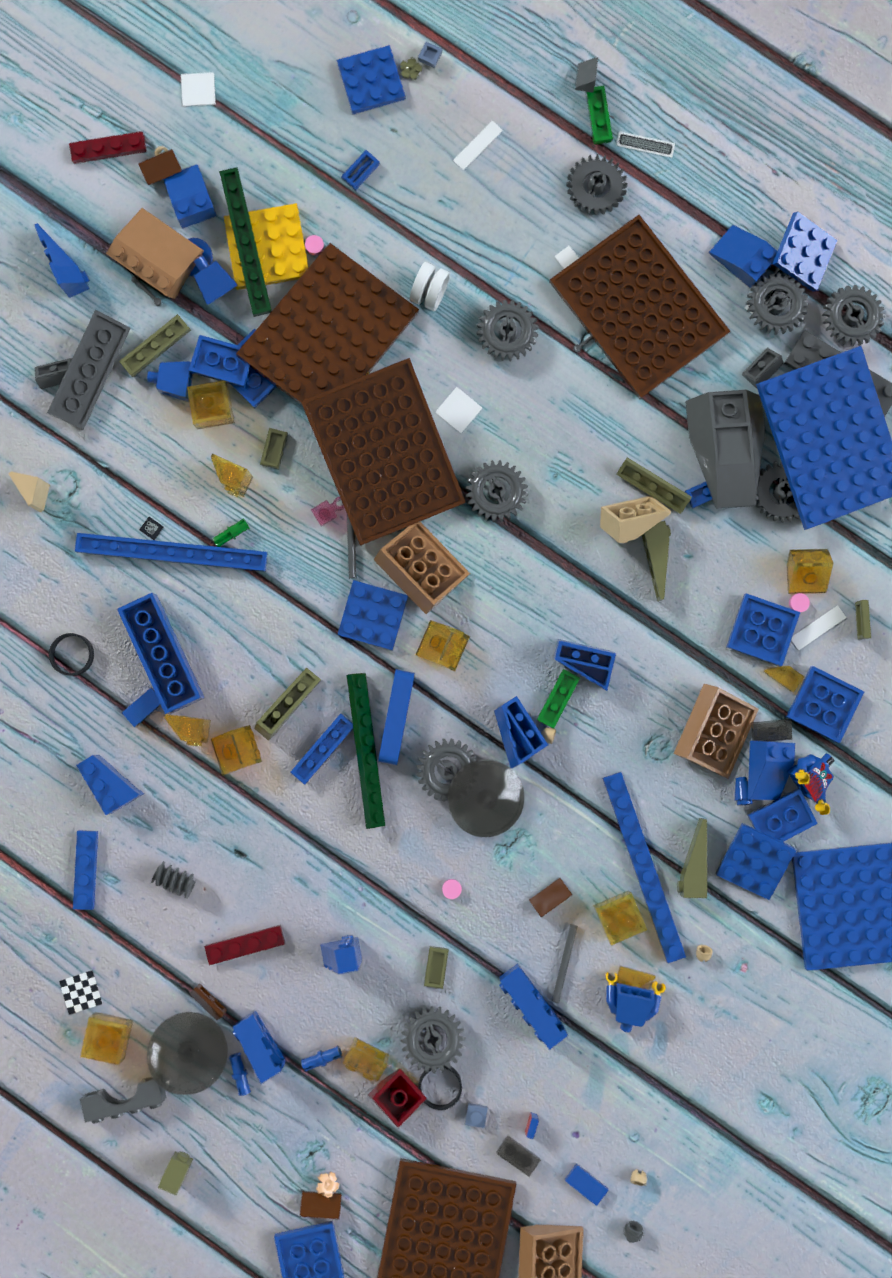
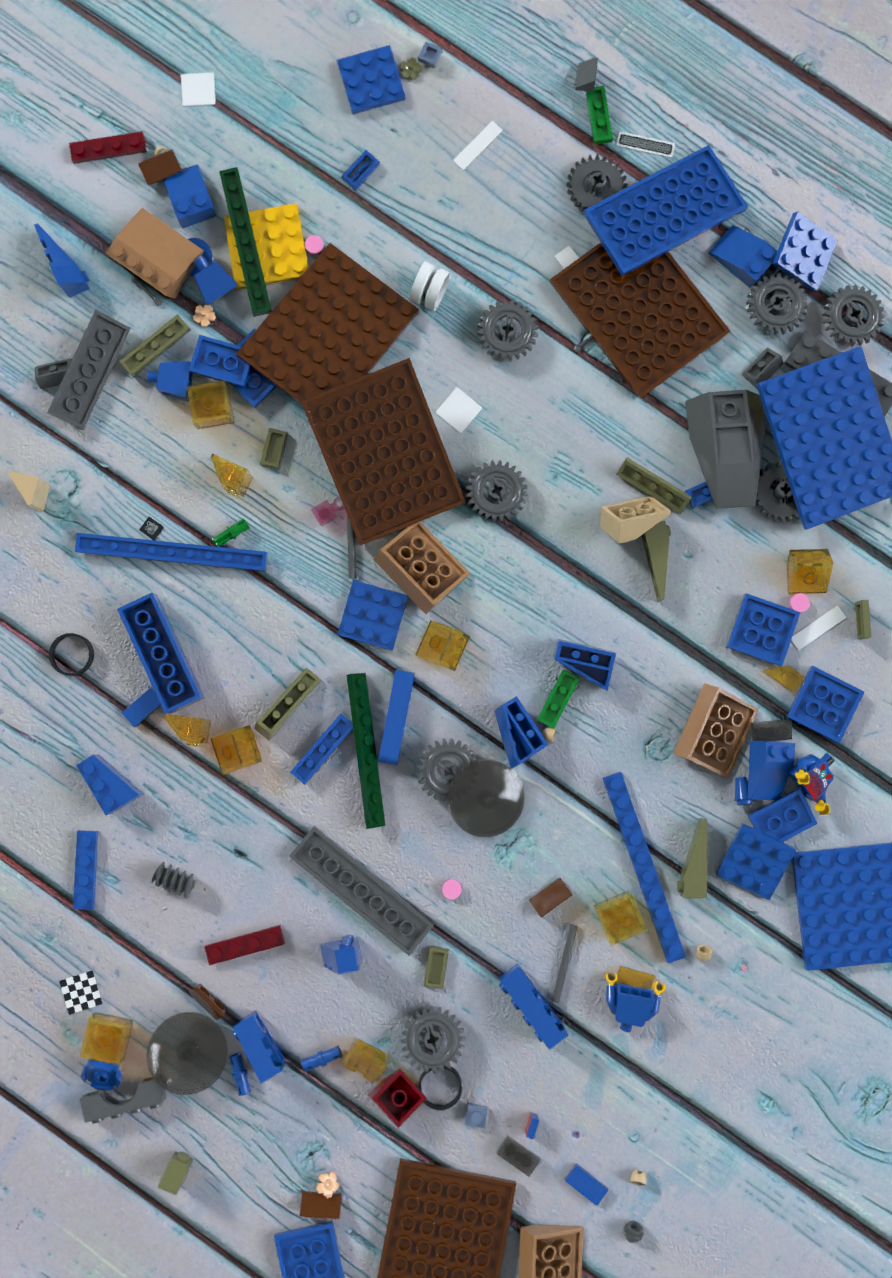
(101, 1075): none -> blue plate
(204, 315): none -> light nougat plant
(361, 890): none -> dark grey plate
(665, 210): none -> blue plate

